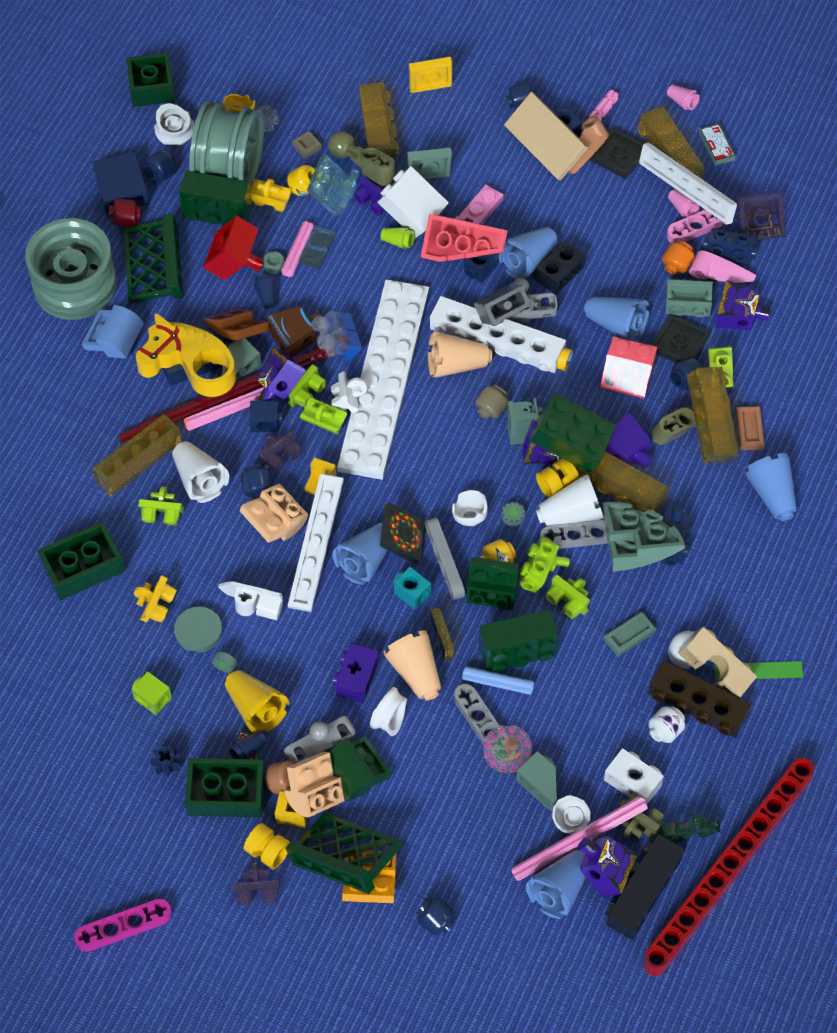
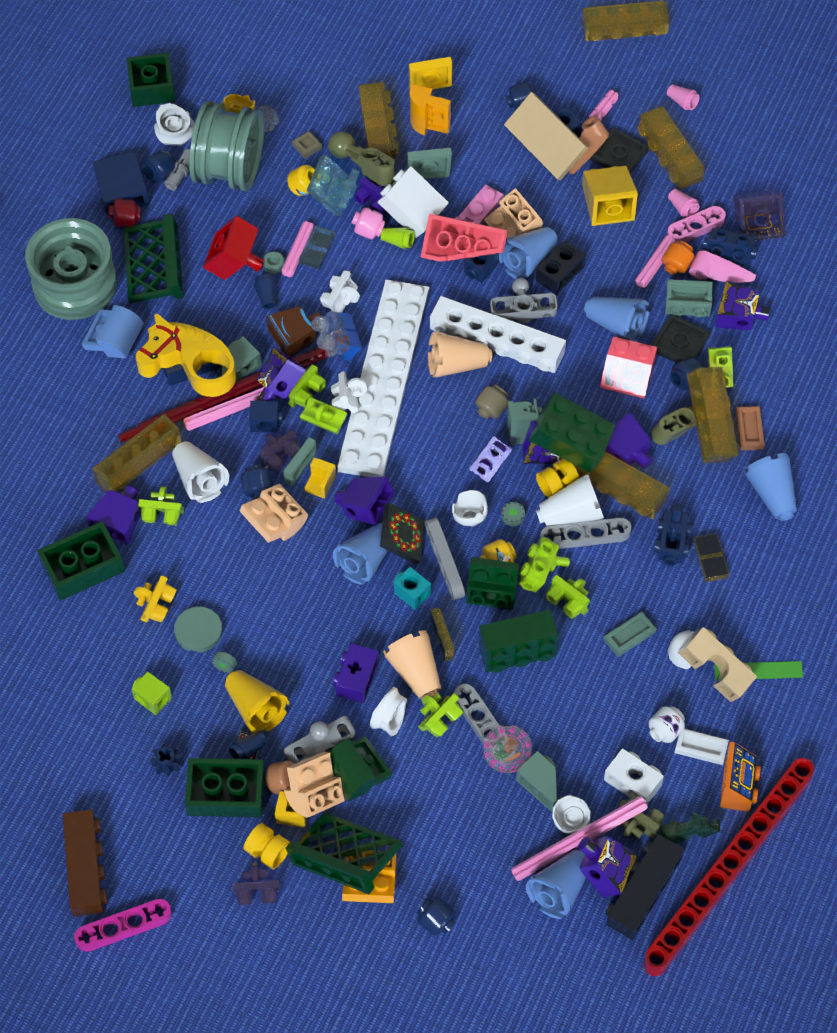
(82, 863): none -> reddish brown brick
(118, 513): none -> dark purple torso
(180, 171): none -> light grey pin
(214, 198): dark green brick -> none
(236, 324): dark orange slope -> none
(265, 601): white panel -> none
(270, 194): yellow hips -> none
(300, 461): none -> sand green tile
(315, 542): white tile -> none
(342, 293): none -> white hips
(365, 498): none -> dark purple torso
(368, 223): none -> bright pink head
(428, 111): none -> light orange brick
(447, 706): none -> lime hips
(491, 459): none -> hips
(498, 680): light blue axle -> none
(502, 304): dark grey brick -> none
(514, 215): none -> light nougat brick
(564, 359): yellow tile -> none
(610, 195): none -> yellow slope
(625, 20): none -> clear yellow brick
(638, 536): sand green brick -> none
(653, 263): none -> bright pink axle
(688, 183): white tile -> none
(693, 688): dark brown brick -> none
(701, 746): none -> white tile
(711, 557): none -> black tile
(717, 144): tile -> none
(739, 779): none -> slope

